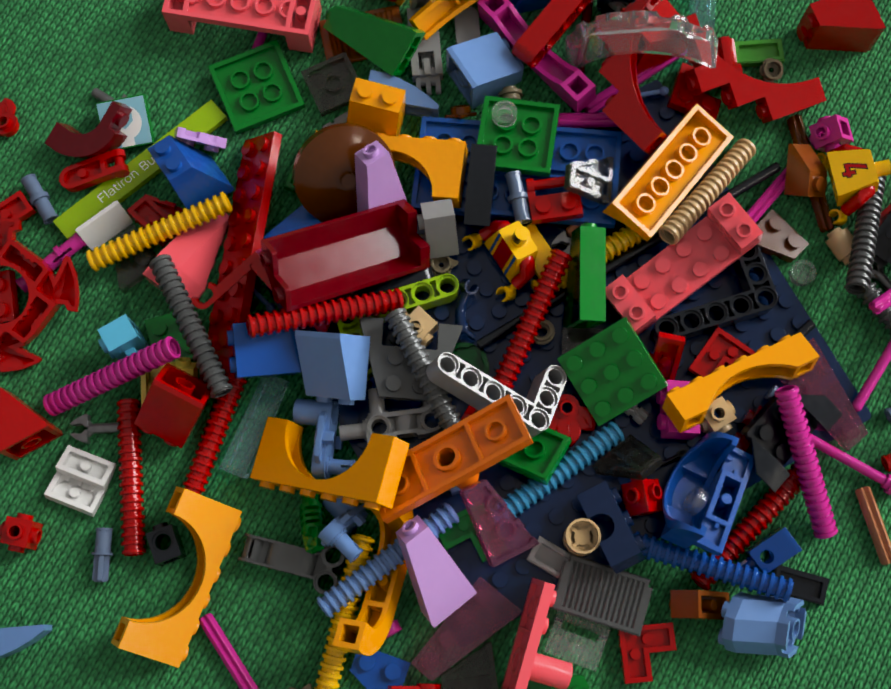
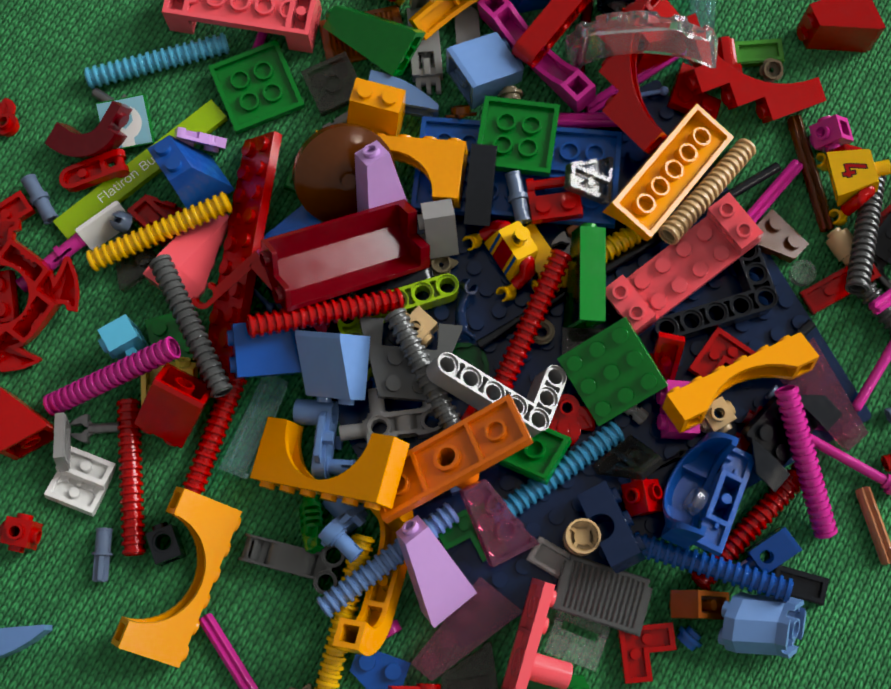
(62, 442): none -> light grey tile
(122, 221): none -> sand blue hinge
(156, 61): none -> medium azure piece
(504, 113): clear tile -> none
(689, 637): none -> blue plate
(804, 172): dark orange slope -> none
(829, 290): none -> red tile

